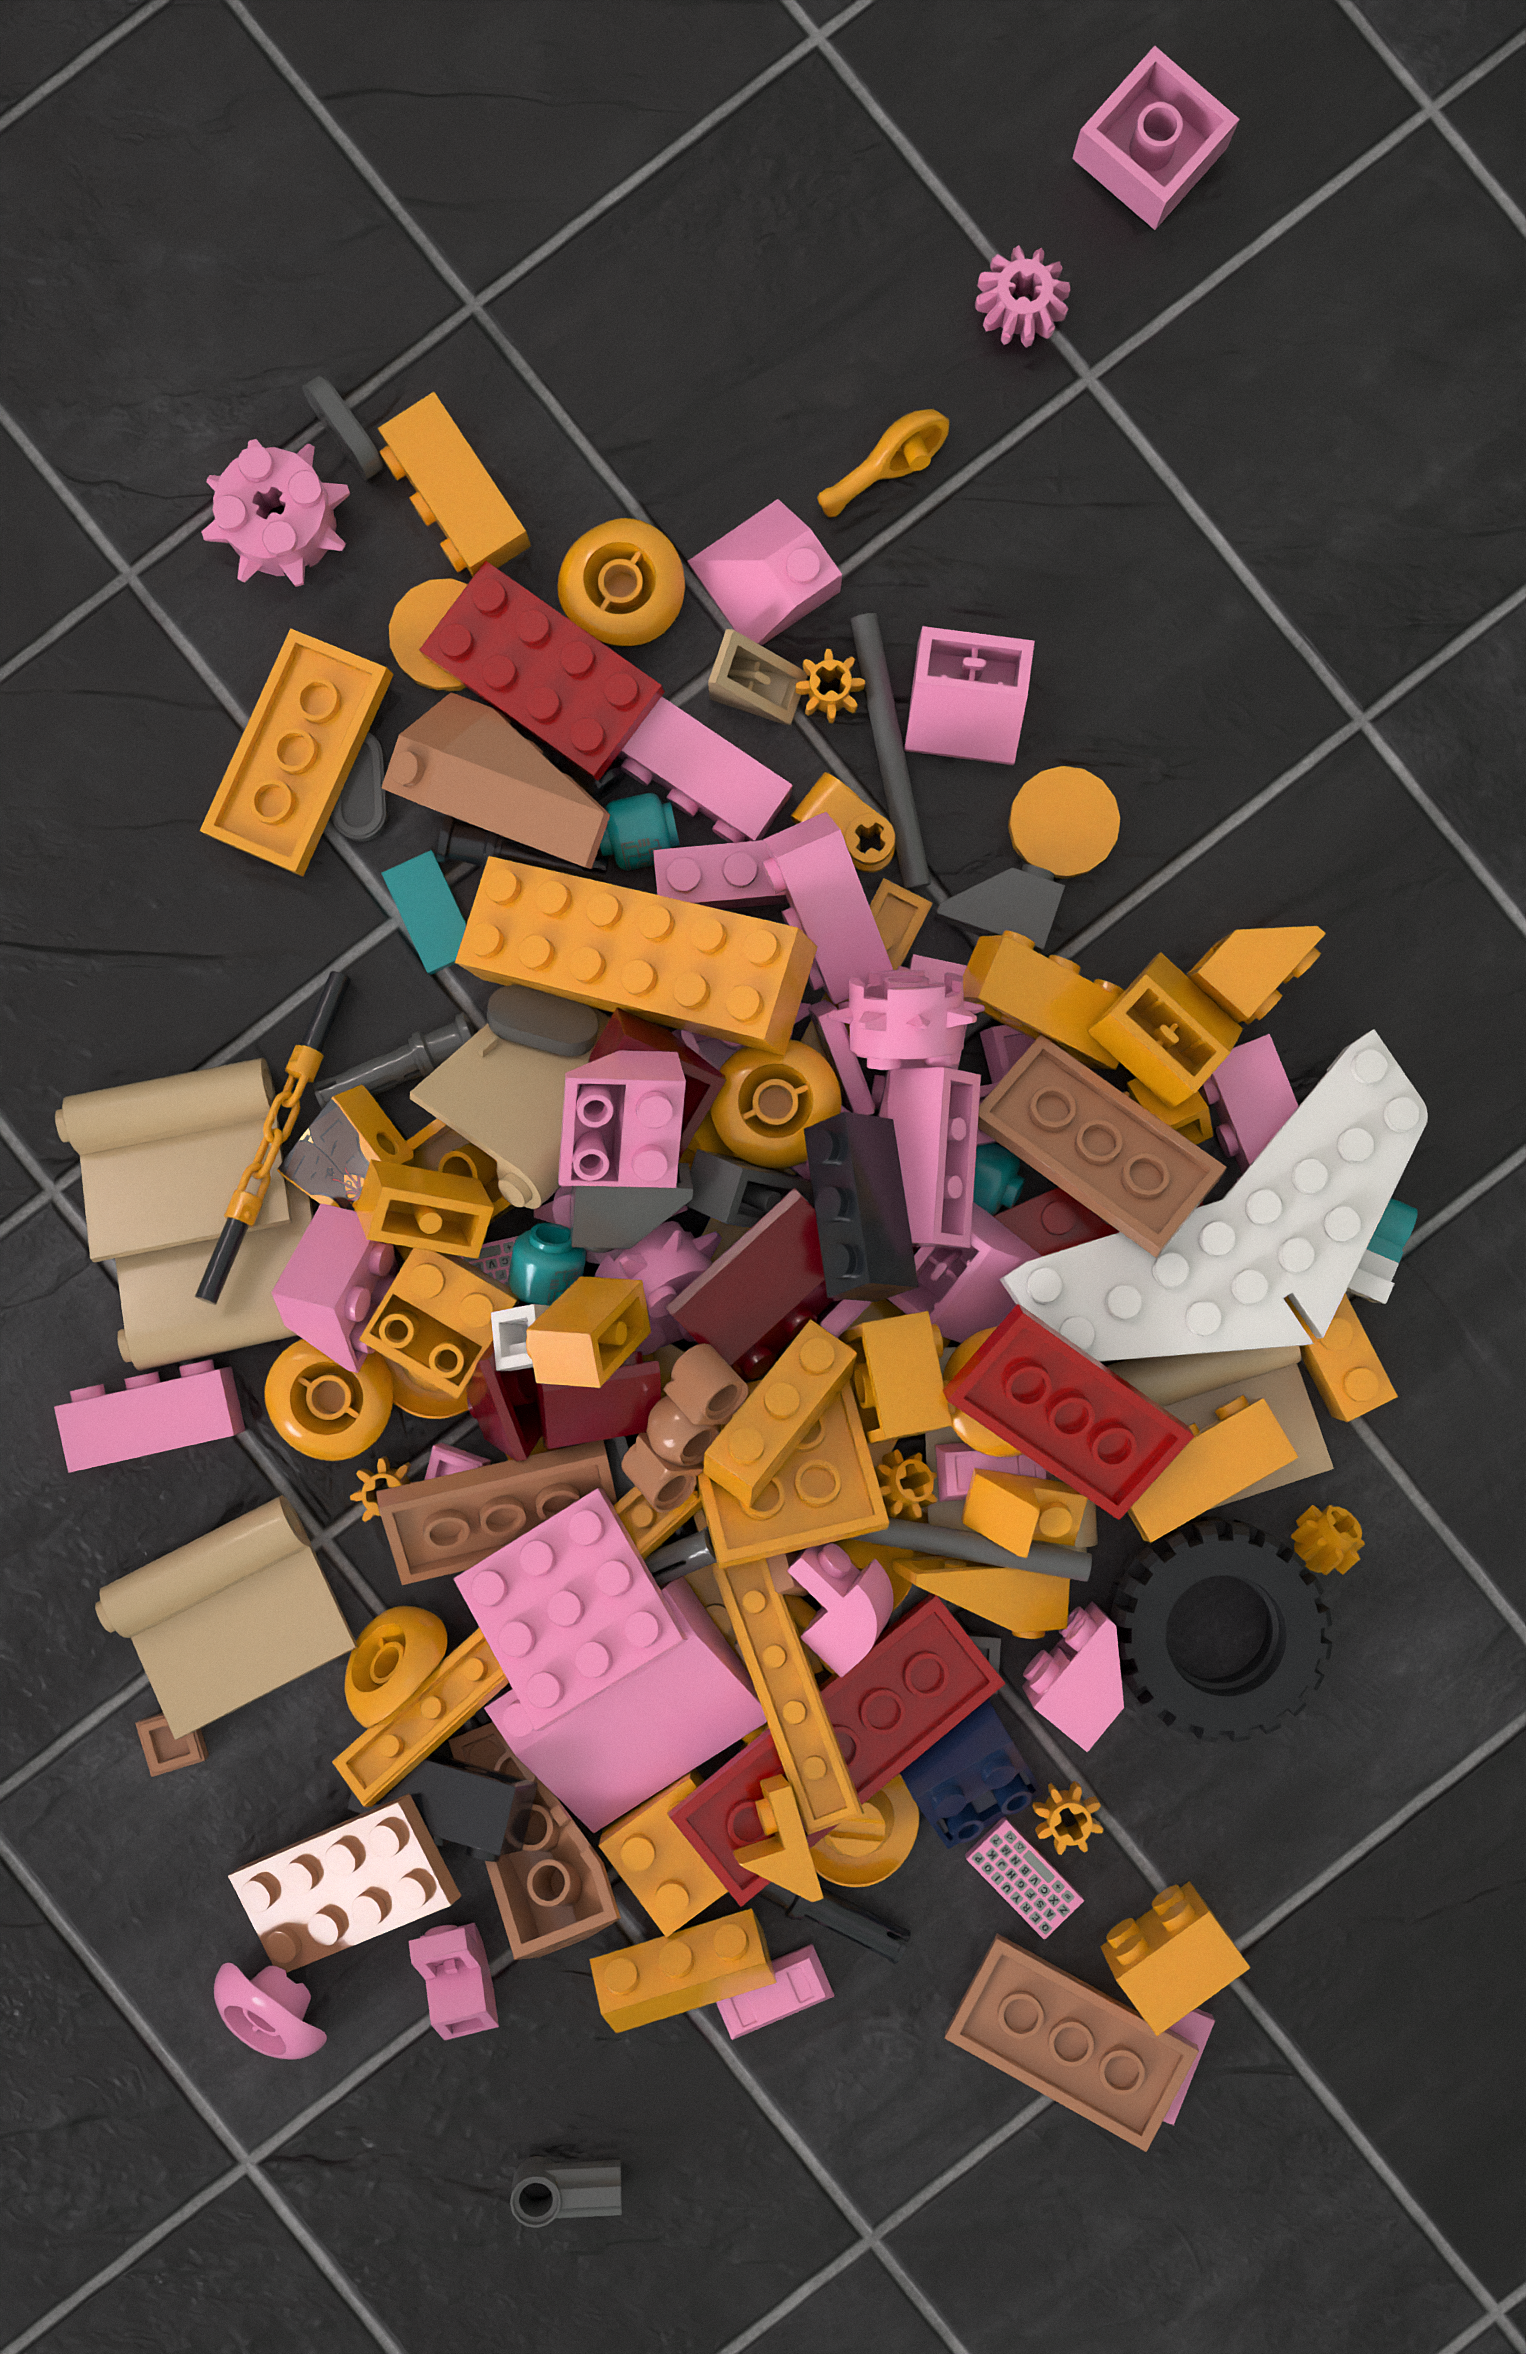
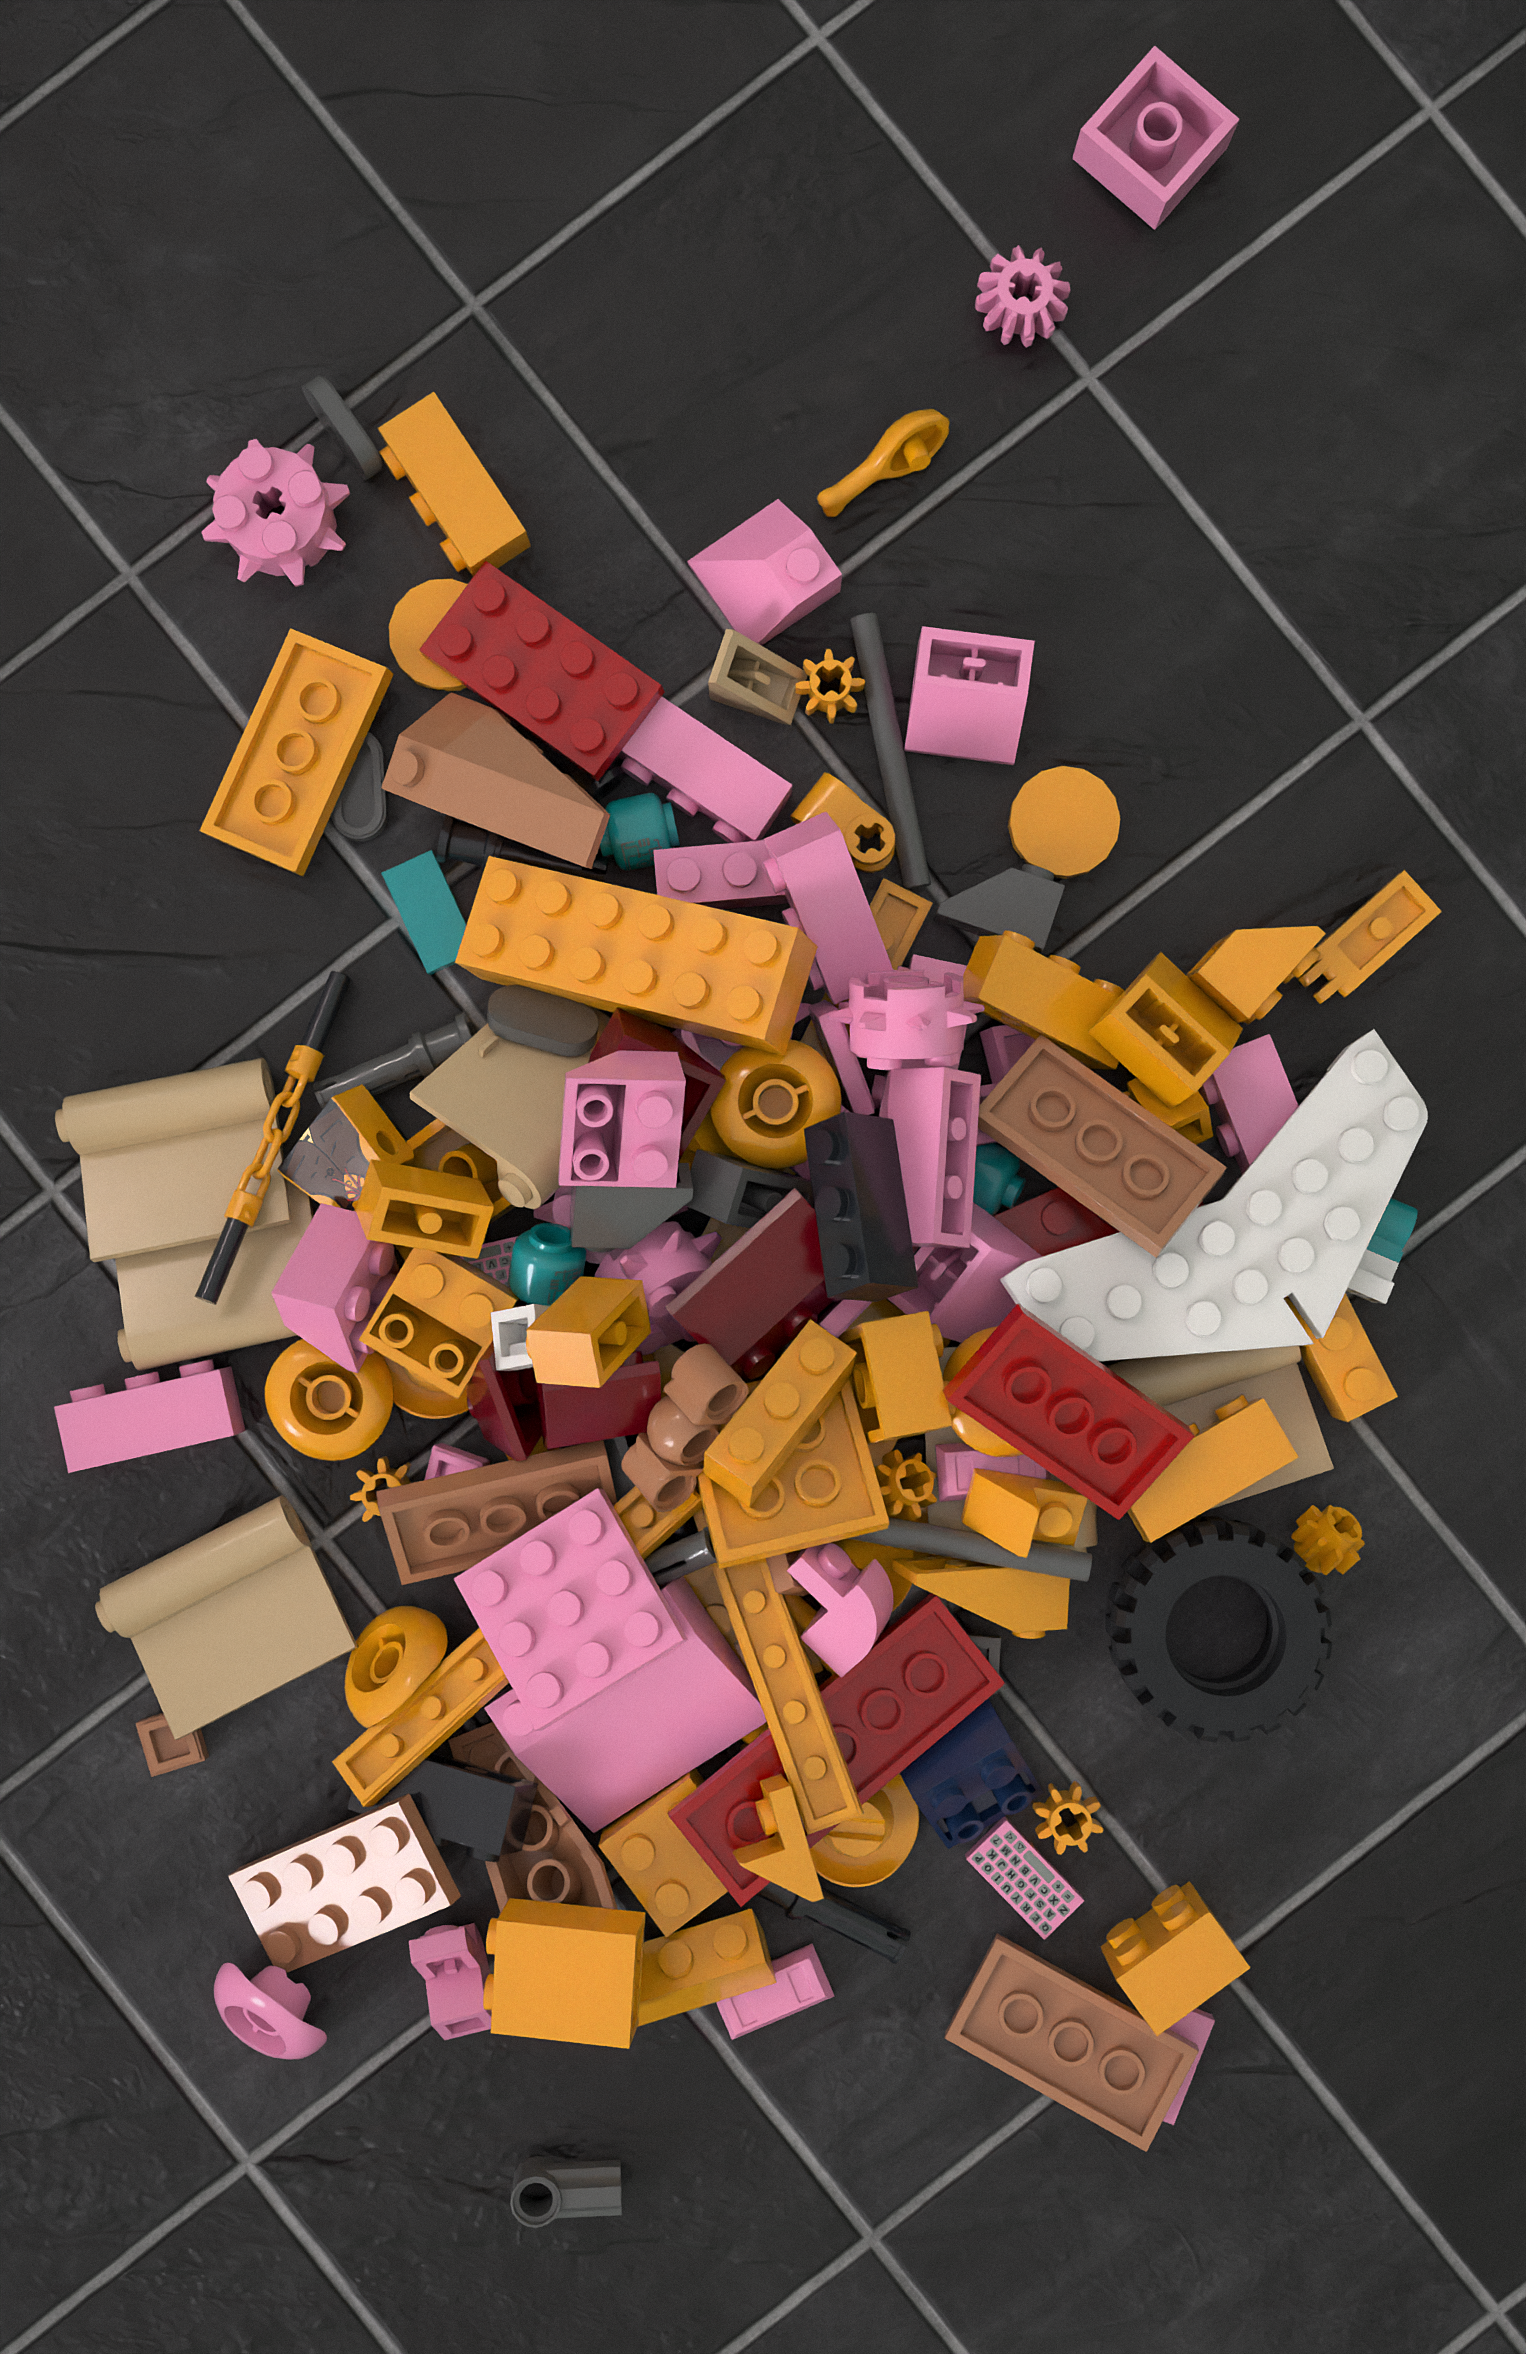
(565, 1972): none -> light orange brick
(622, 582): light orange hat -> none
(1080, 1677): bright pink slope -> none
(1370, 936): none -> light orange hinge

